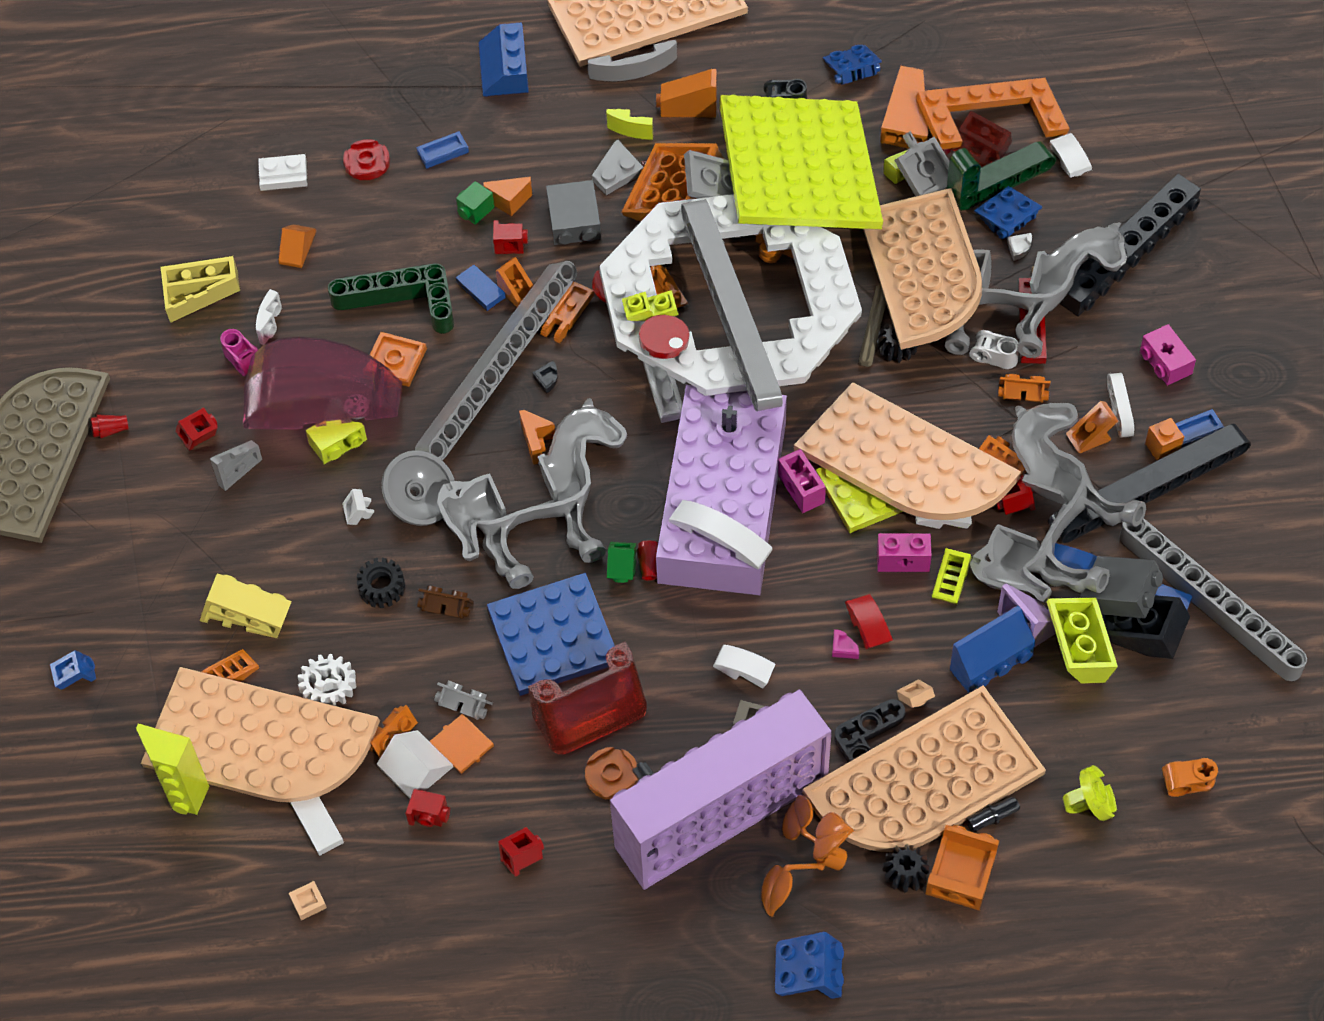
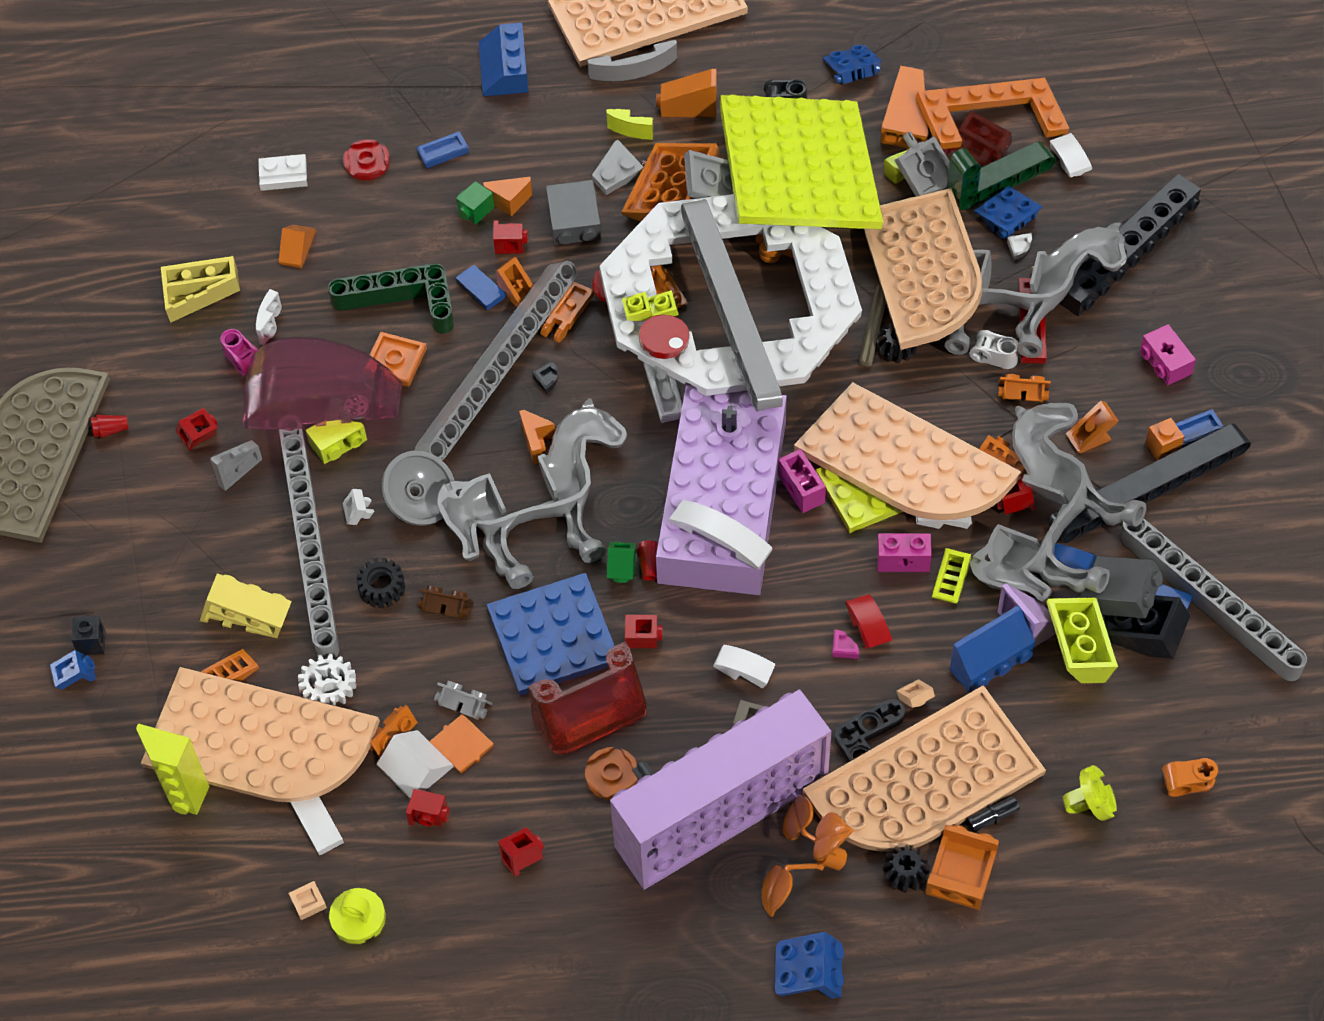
(88, 635): none -> black brick
(309, 544): none -> light grey beam
(357, 915): none -> neon yellow tile
(642, 631): none -> red brick
(1120, 404): white beam -> none

